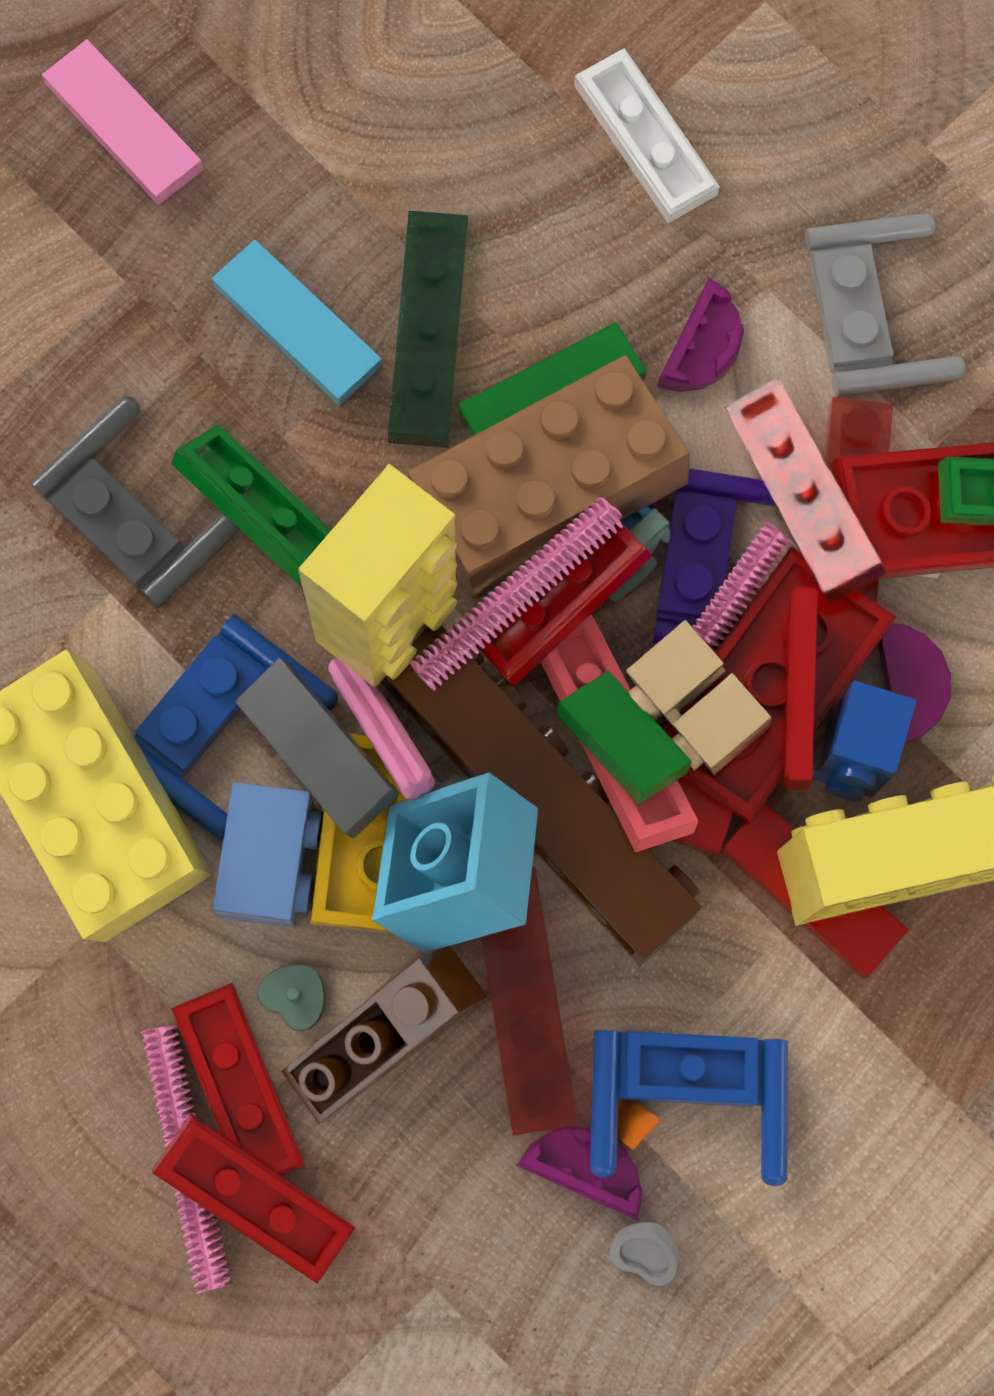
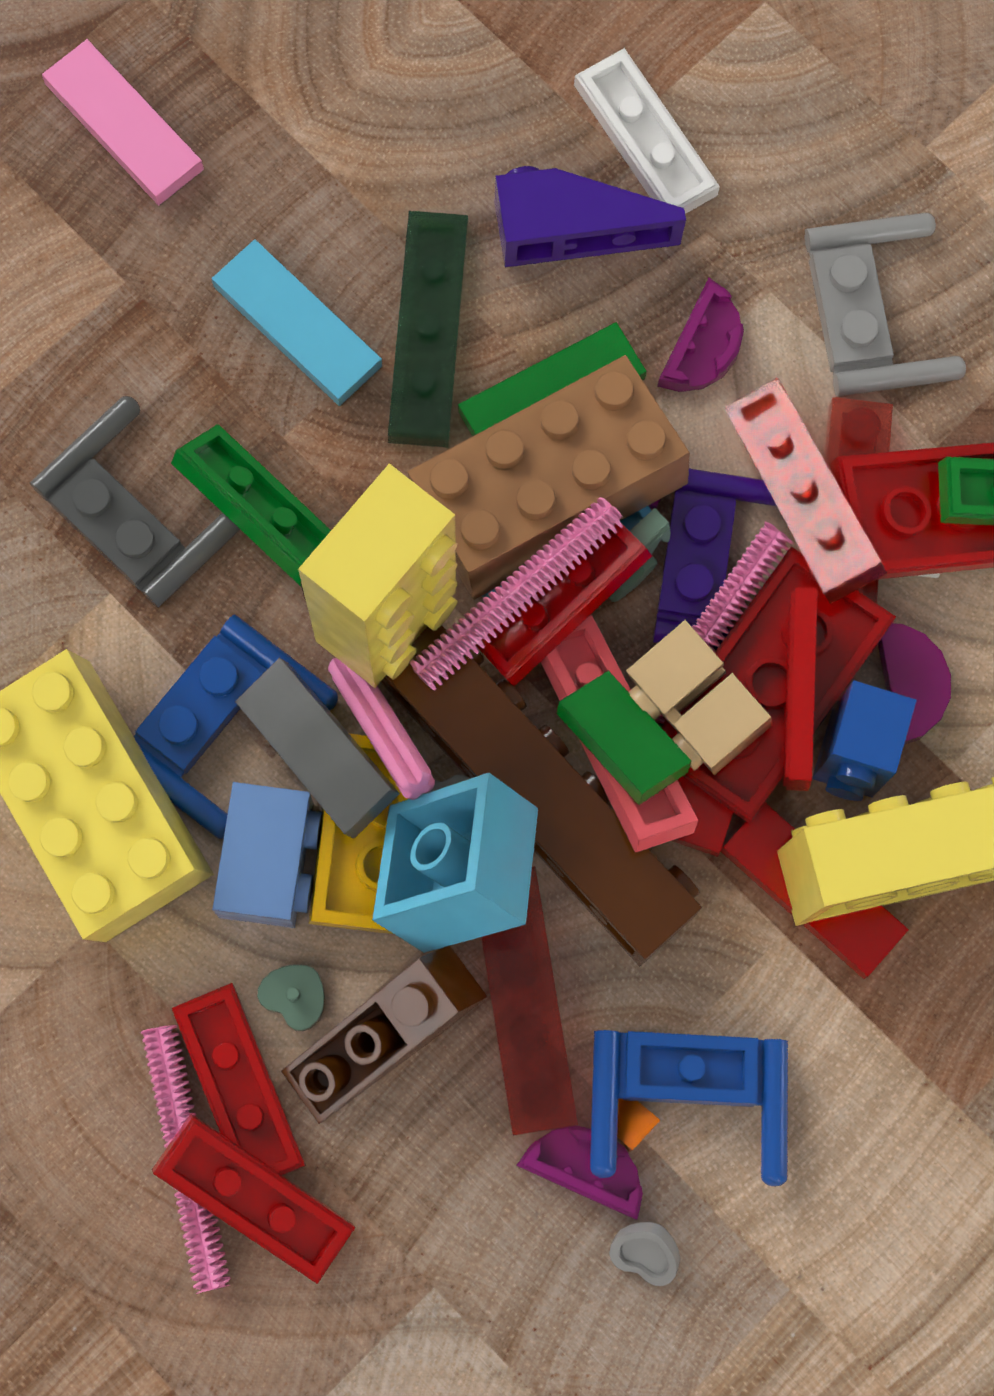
(569, 216): none -> dark purple slope

